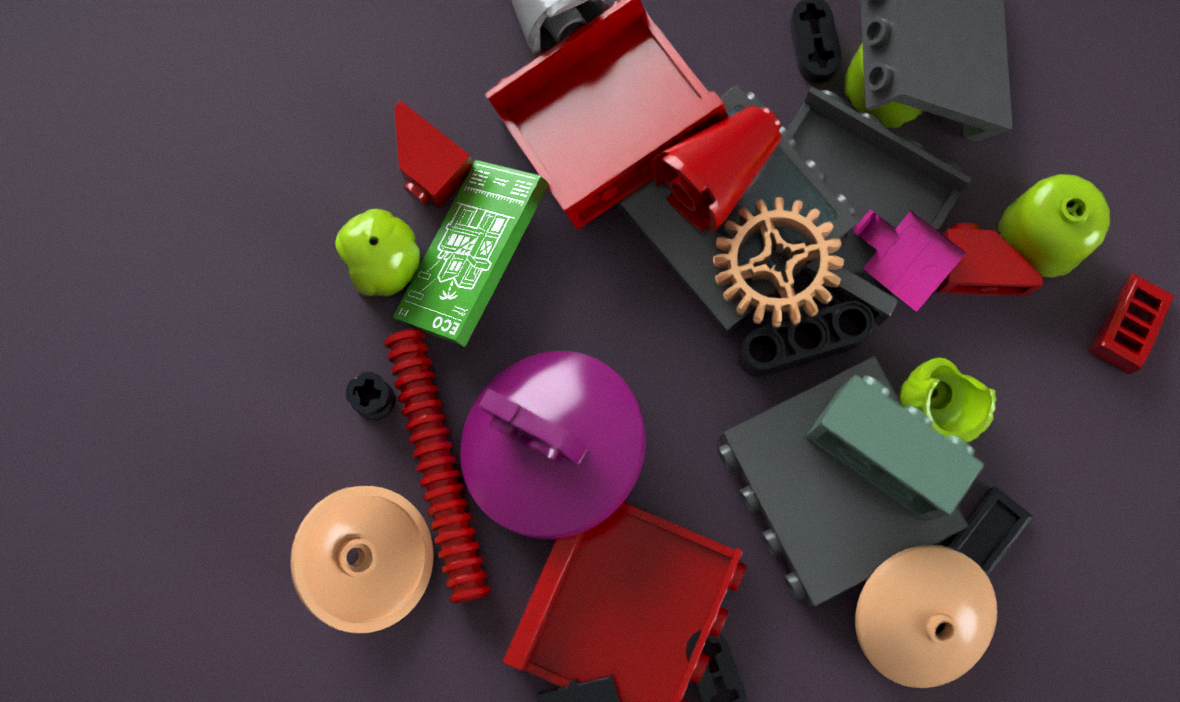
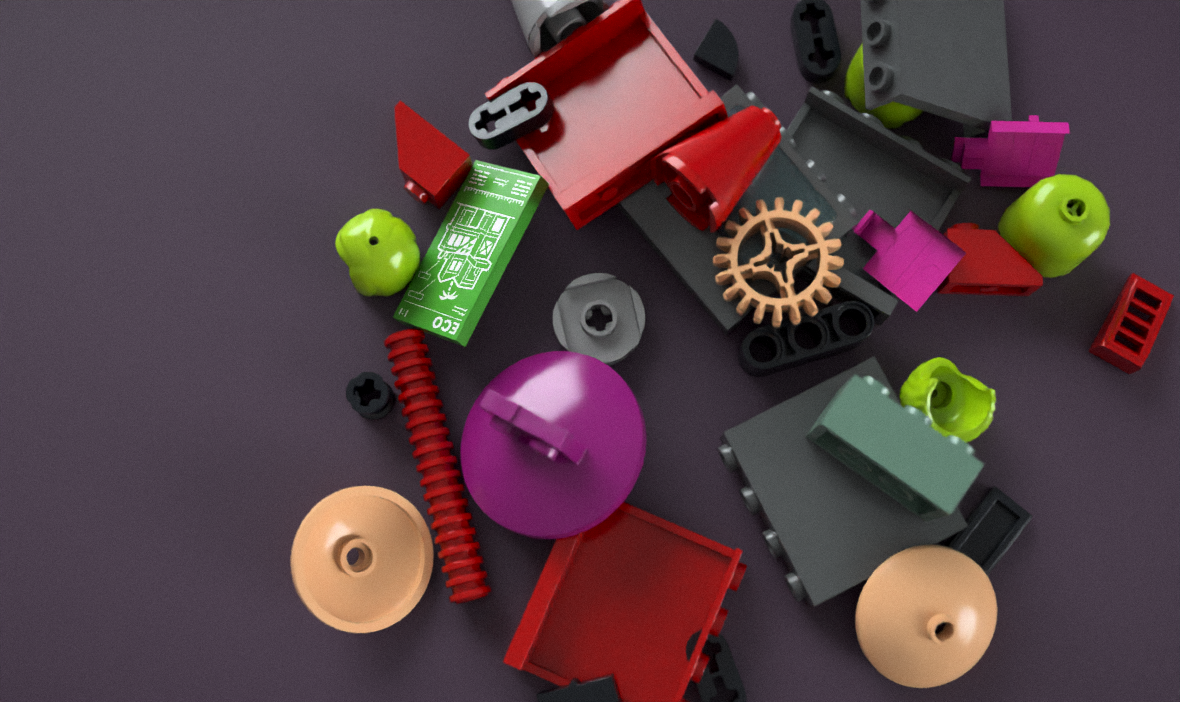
(511, 115): none -> black beam
(614, 299): none -> light grey plate
(718, 51): none -> black tile
(1013, 152): none -> dark pink piece

